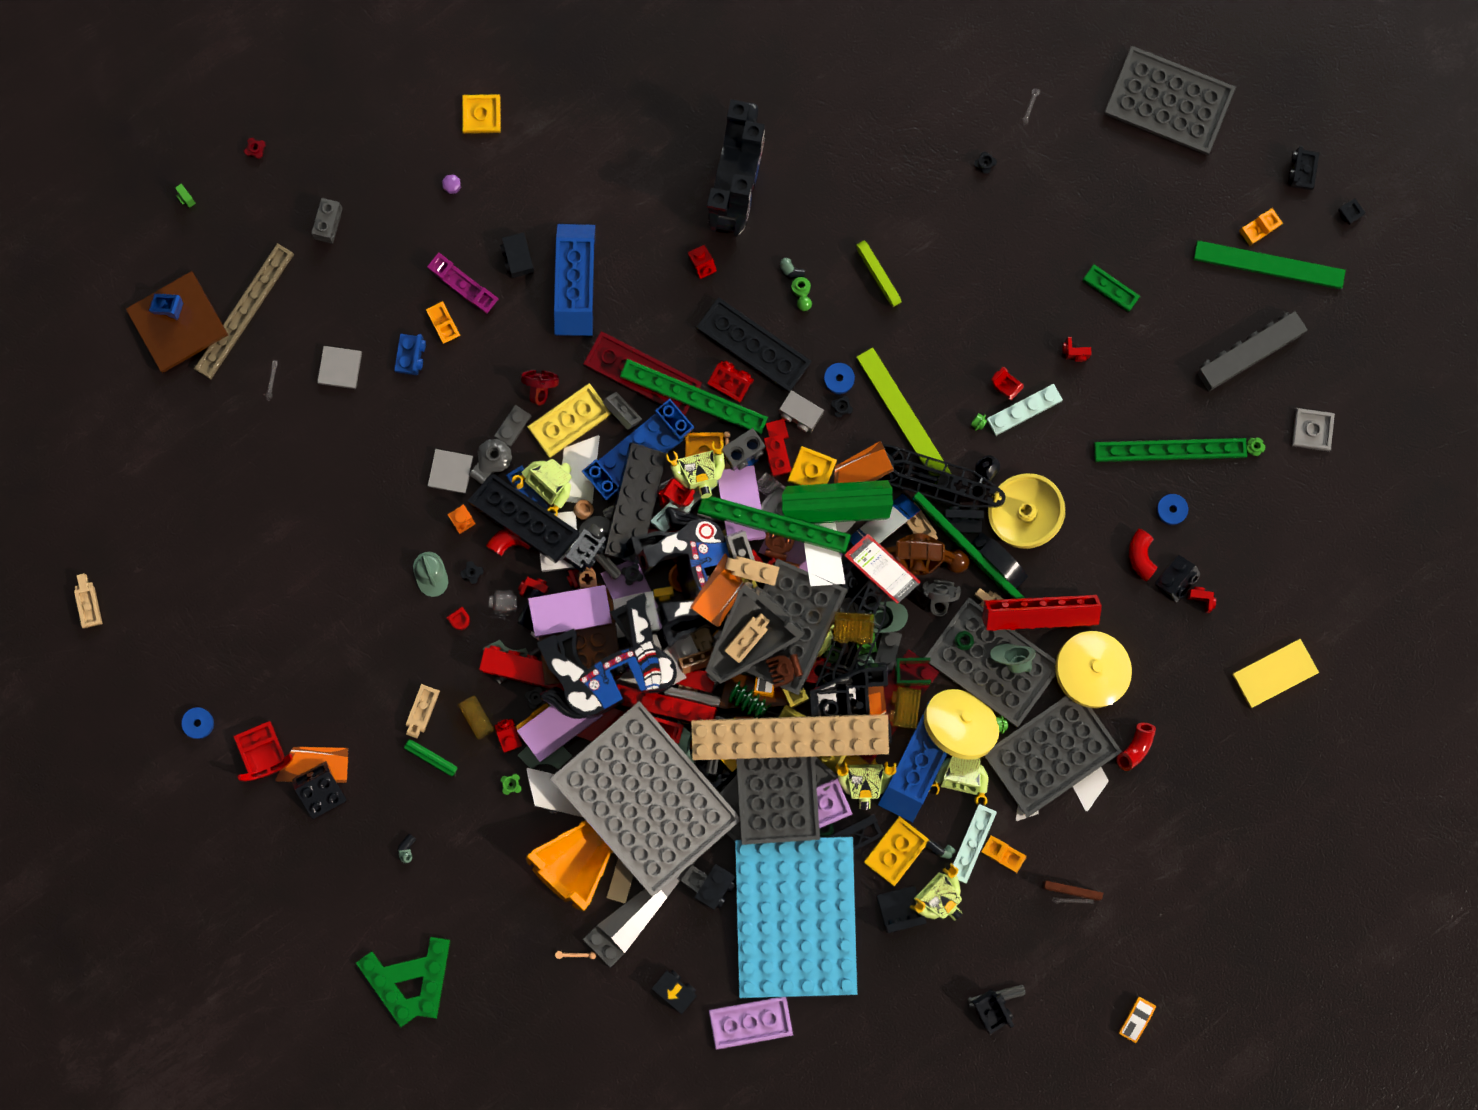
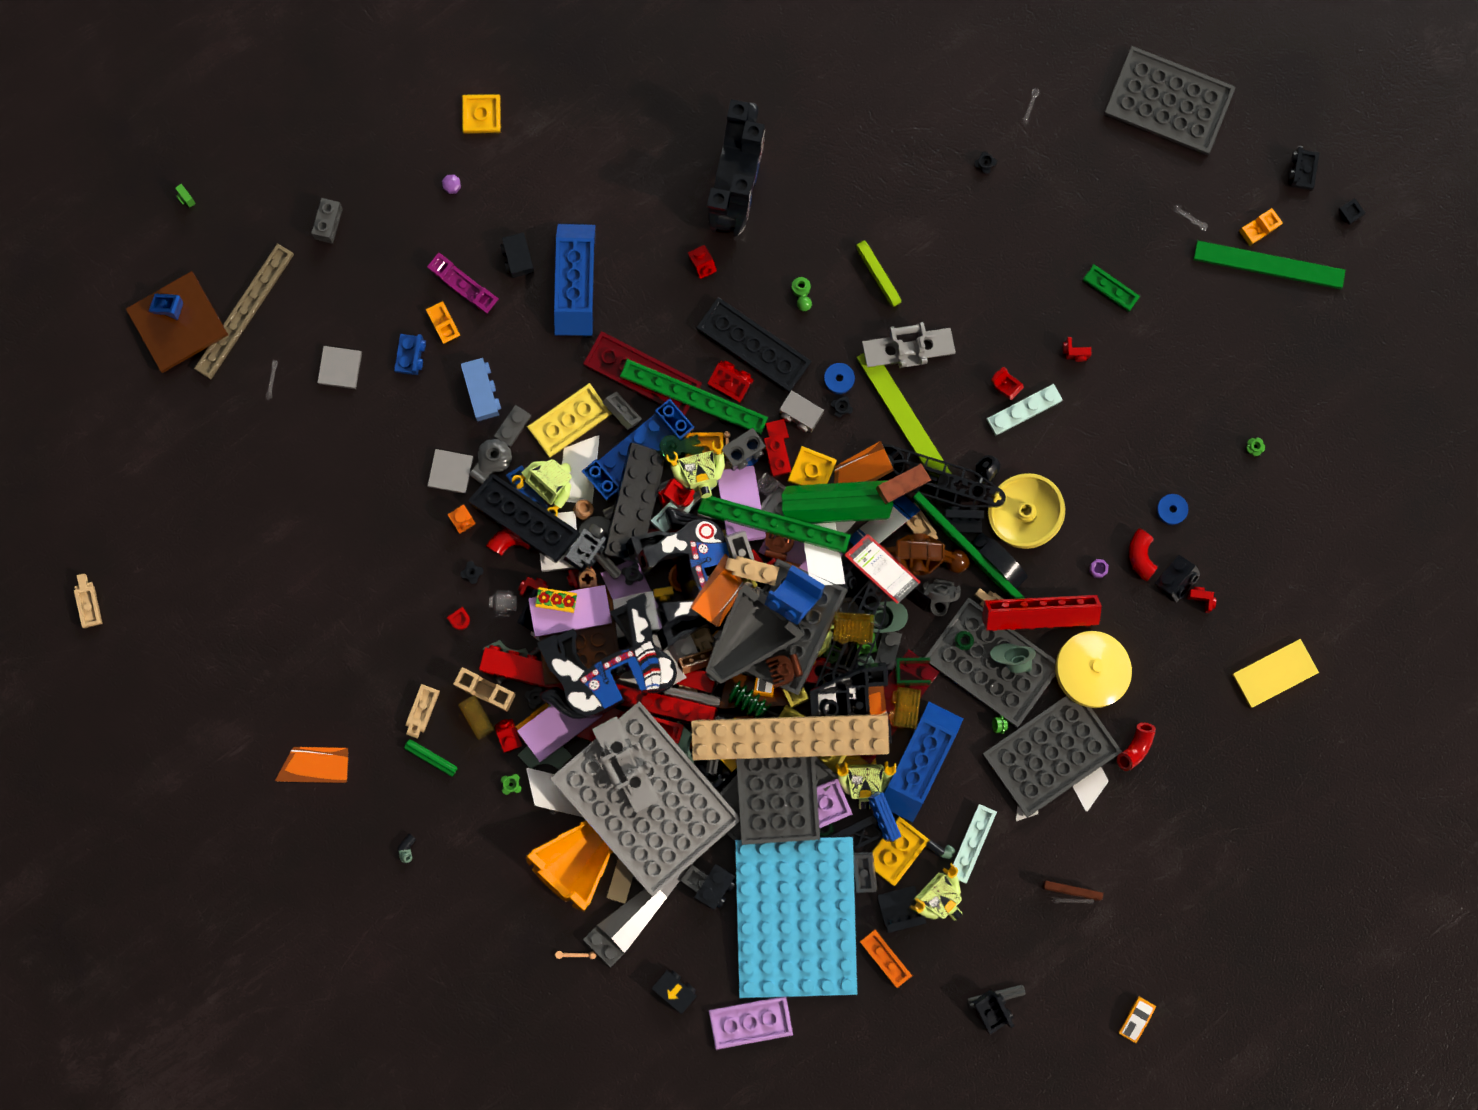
(201, 731): blue piece -> none
(258, 153): dark red plate -> none
(261, 752): red piece -> none
(318, 790): black bracket -> none
(384, 980): green plate -> none
(430, 574): sand green piece -> none
(481, 389): none -> medium blue brick
(484, 690): none -> tan arch
(539, 384): dark red tile -> none
(556, 600): none -> tile
(631, 762): none -> light grey piece
(672, 443): none -> clear green piece
(747, 637): tan hinge -> none
(789, 270): arm -> none
(795, 595): none -> blue panel
(864, 872): none -> dark grey plate
(884, 816): none -> blue piece
(885, 958): none -> orange plate
(903, 484): none -> copper tile
(911, 352): none -> light grey piece
(961, 724): light yellow dish -> none
(963, 776): yellowish green torso -> none
(979, 422): bright green plate -> none
(1003, 854): light orange slope -> none
(1098, 568): none -> medium lavender tile
(1170, 450): green tile -> none
(1203, 226): none -> clear hinge
(1251, 351): dark grey brick -> none
(1313, 429): light grey tile -> none

